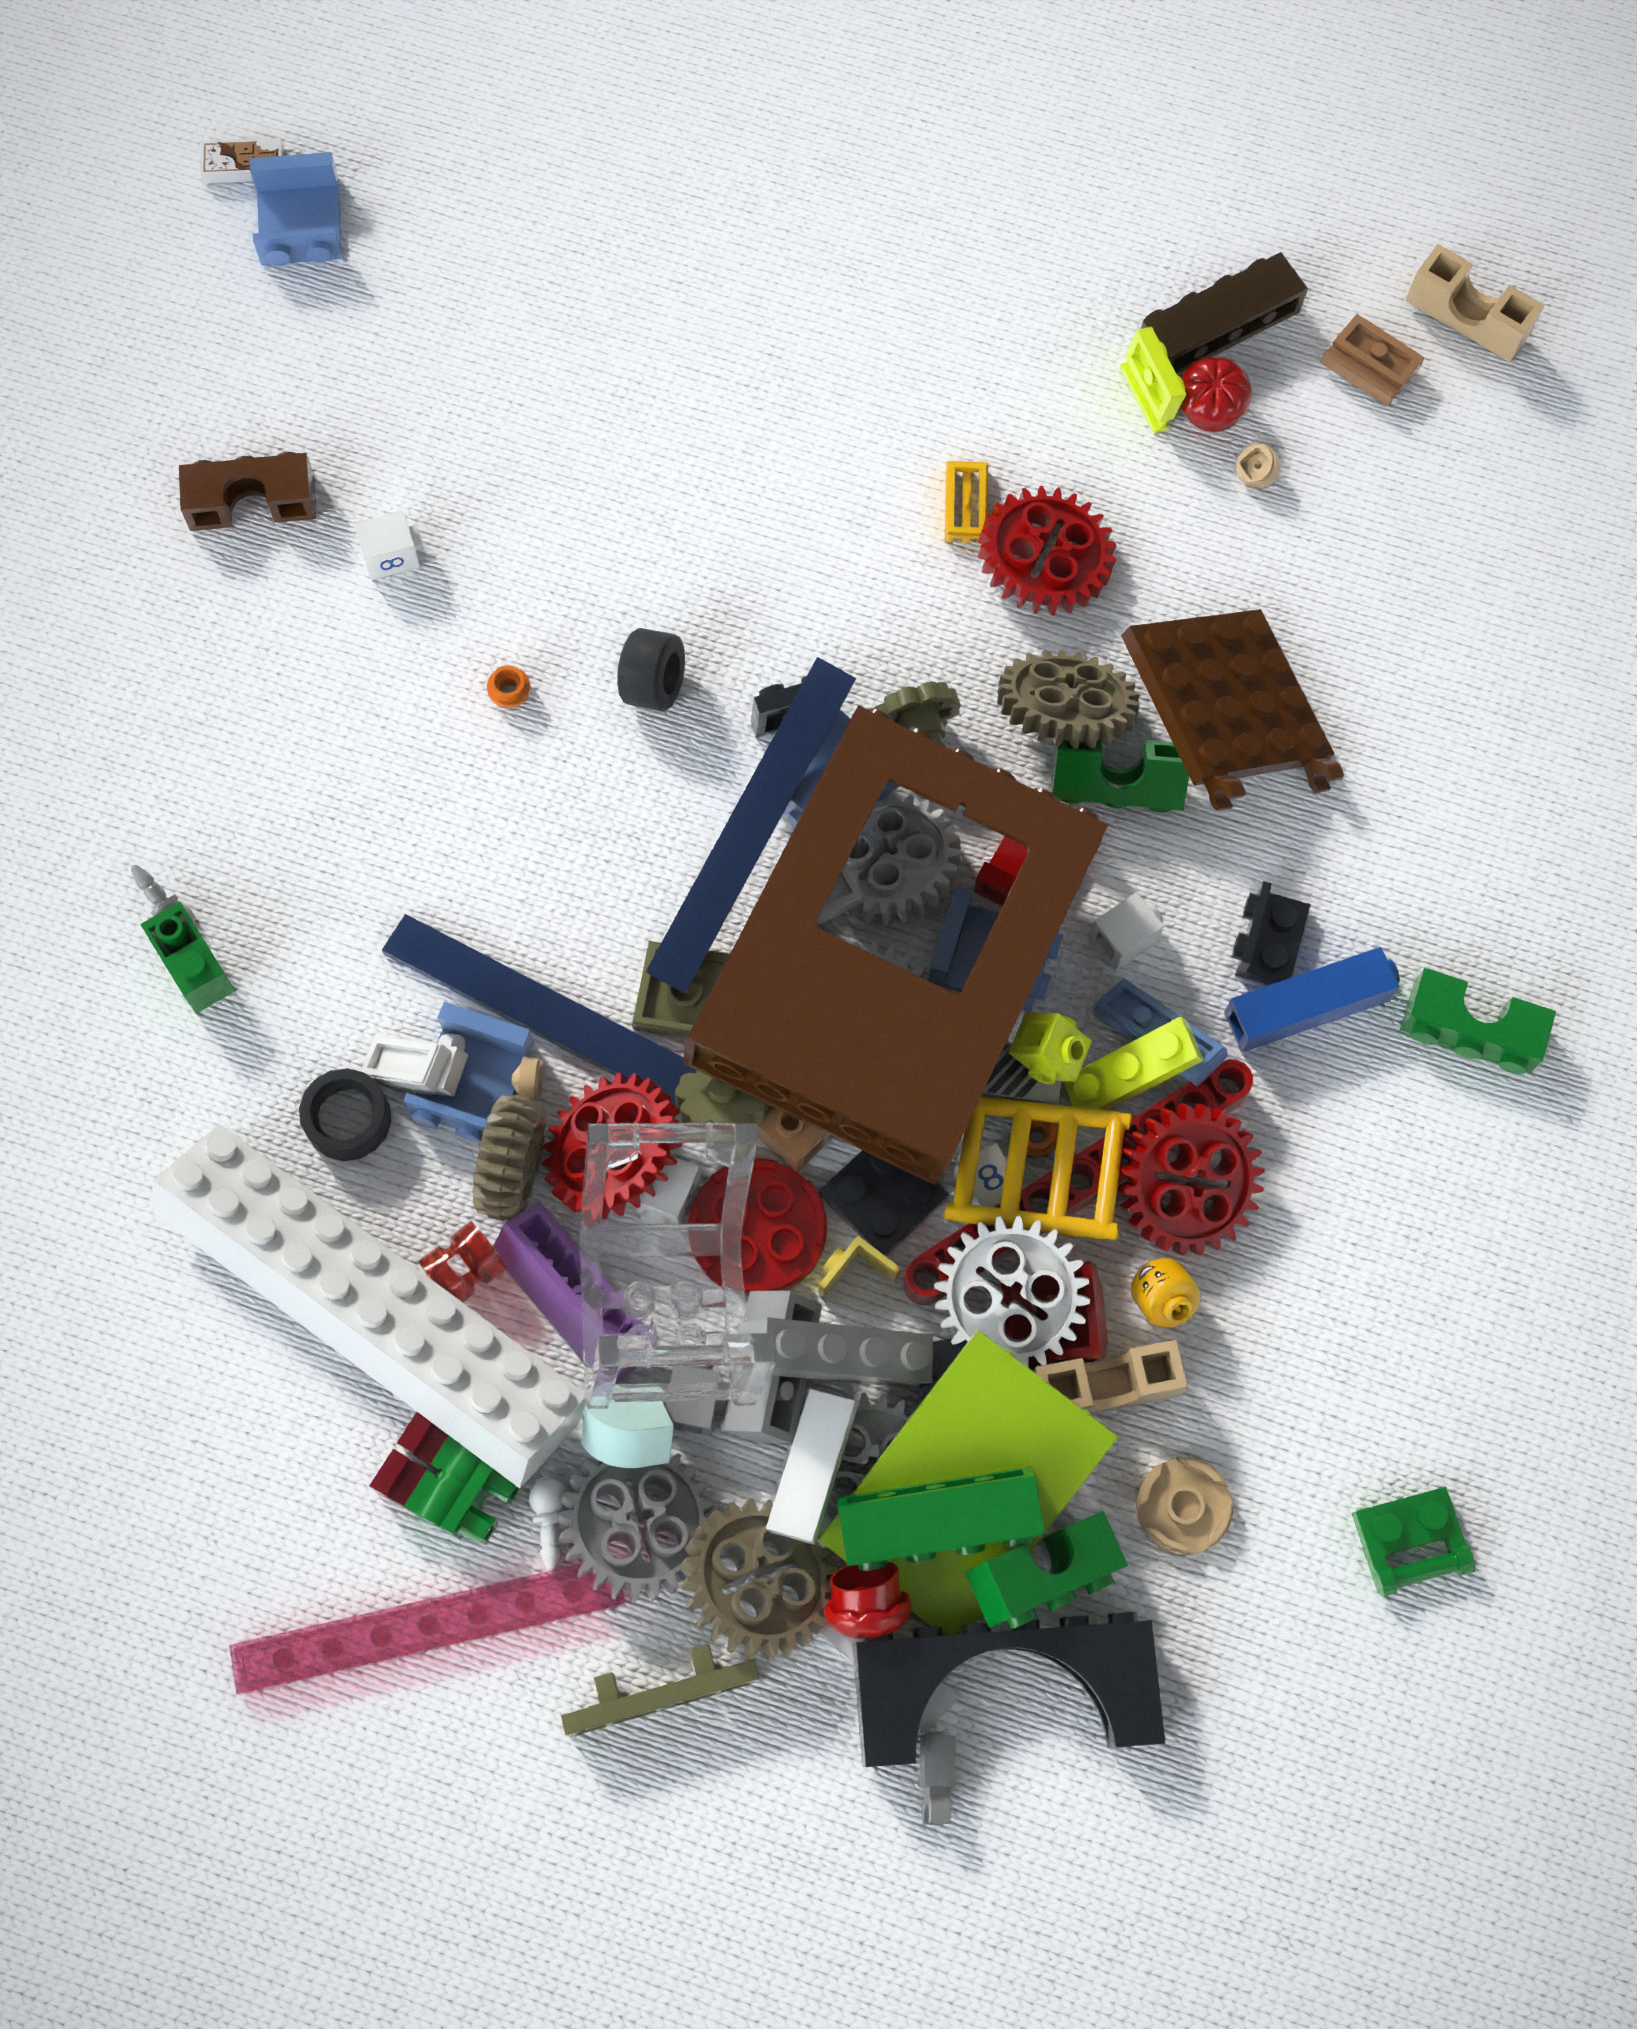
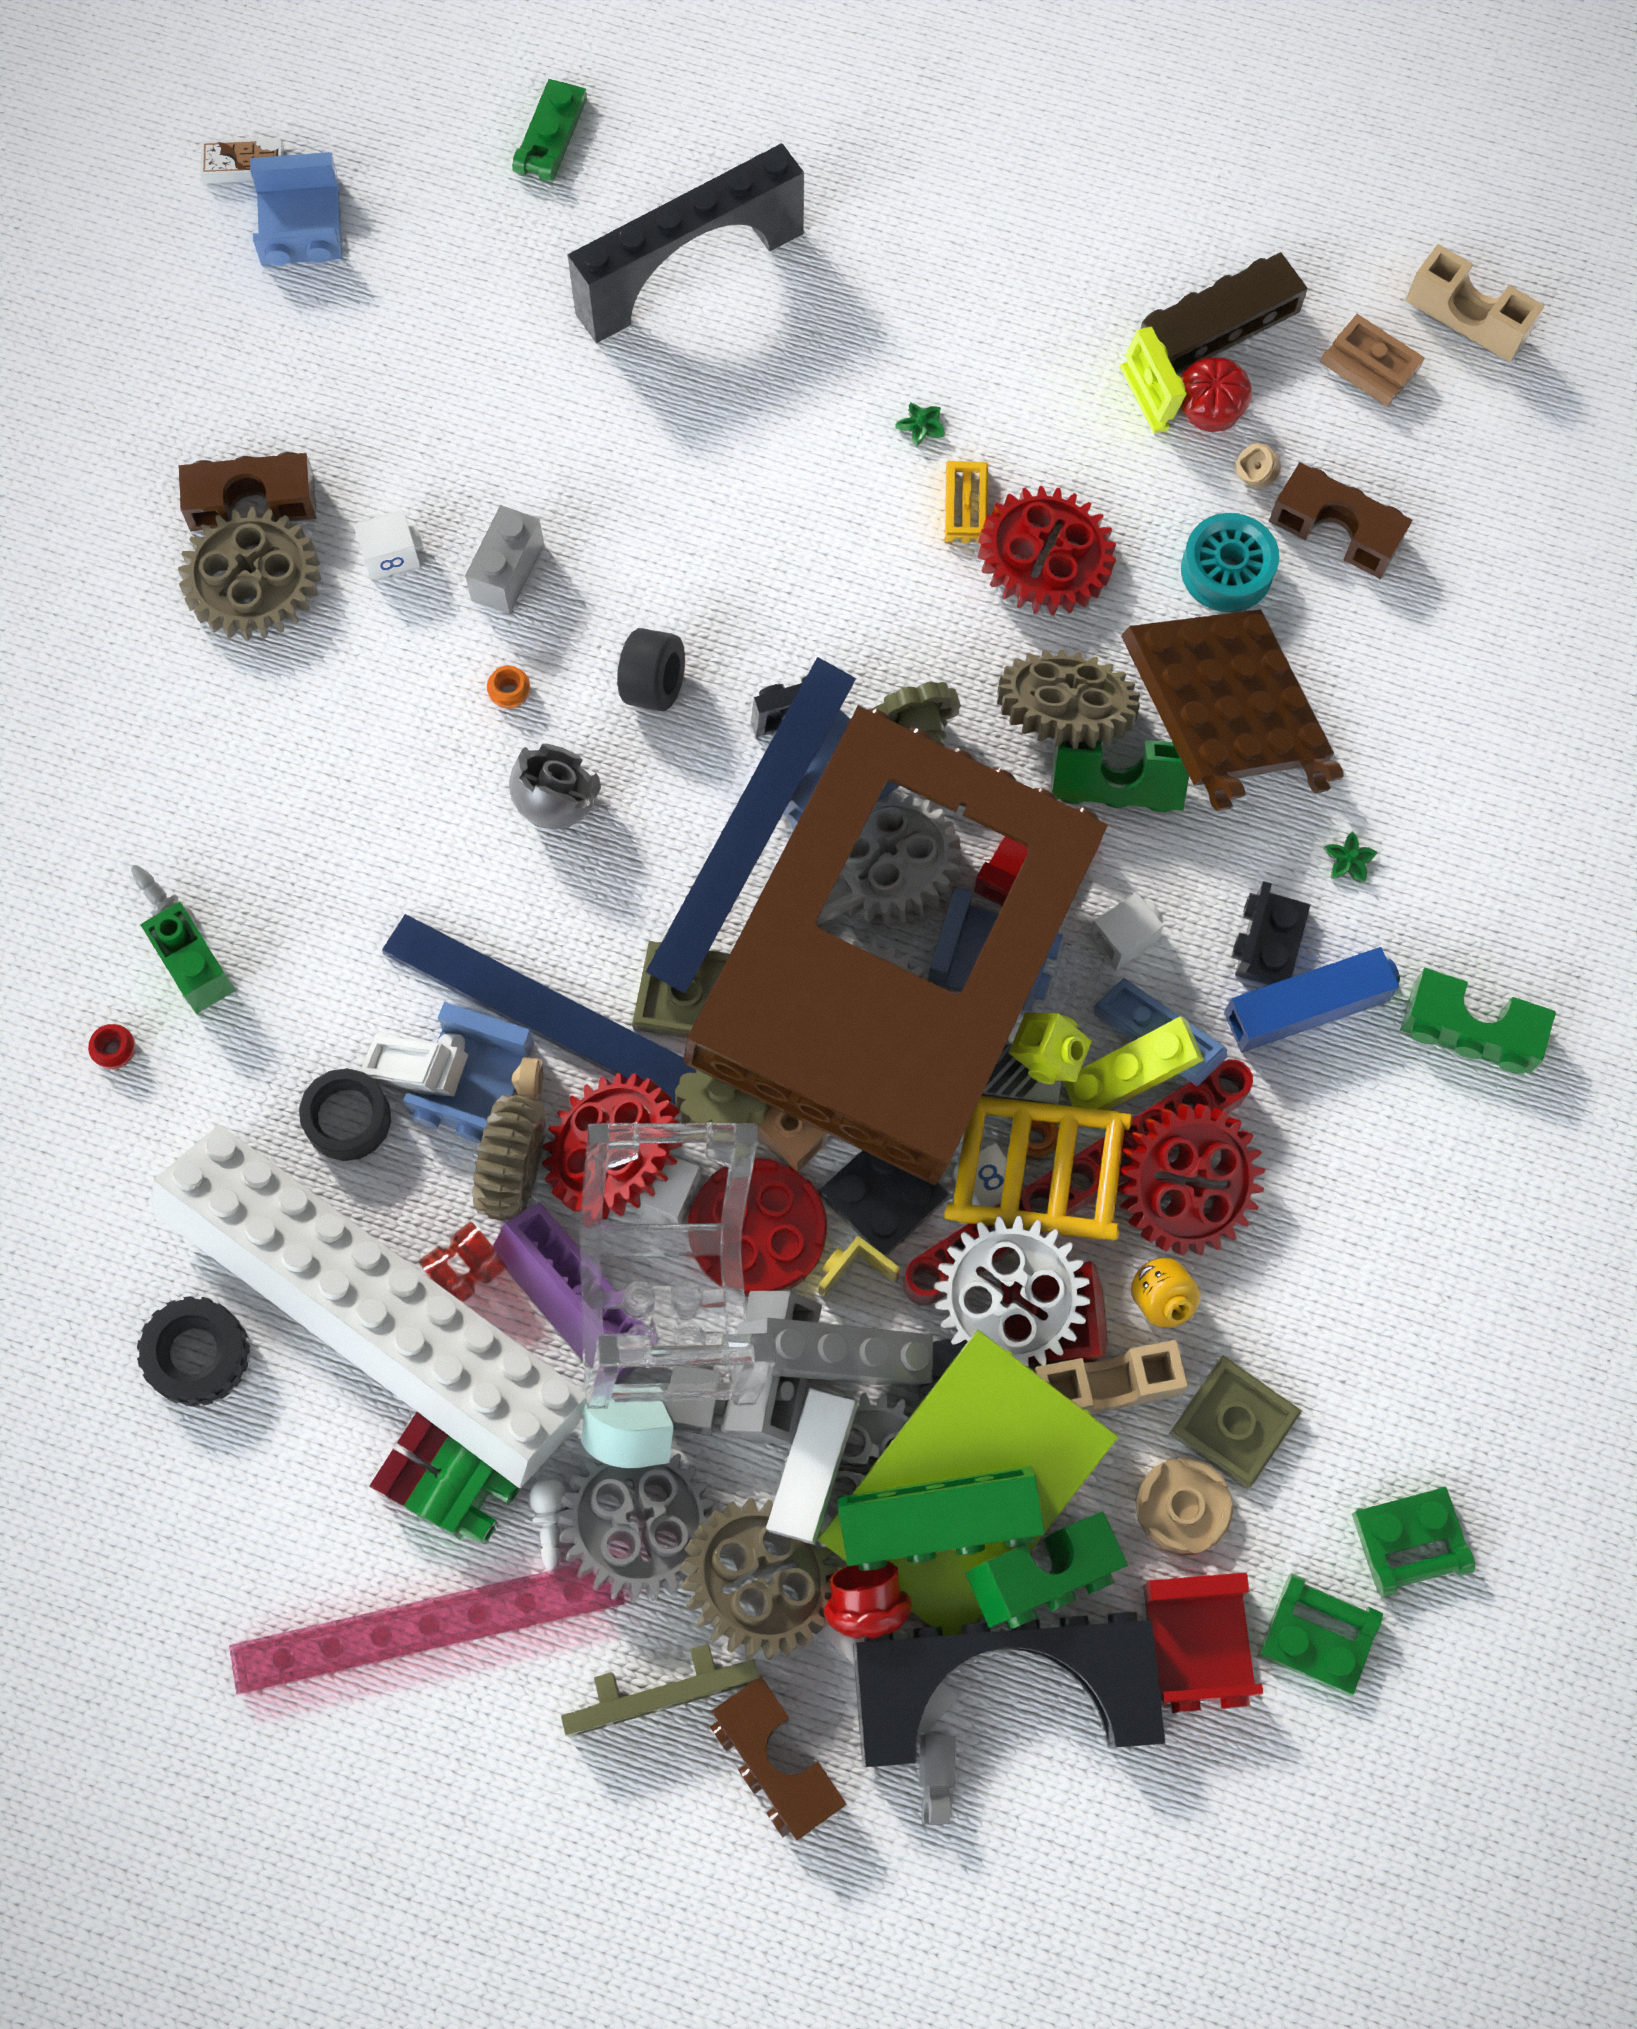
(103, 1037): none -> red plate
(172, 1321): none -> black tyre
(249, 573): none -> dark tan gear
(504, 559): none -> light grey brick
(550, 130): none -> green plate
(552, 787): none -> flat silver cylinder
(615, 267): none -> black arch
(798, 1799): none -> reddish brown arch
(922, 423): none -> green plant
(1201, 1641): none -> red panel
(1234, 539): none -> teal wheel
(1235, 1422): none -> olive tile
(1315, 1650): none -> green plate
(1316, 499): none -> reddish brown arch
(1350, 858): none -> green plant

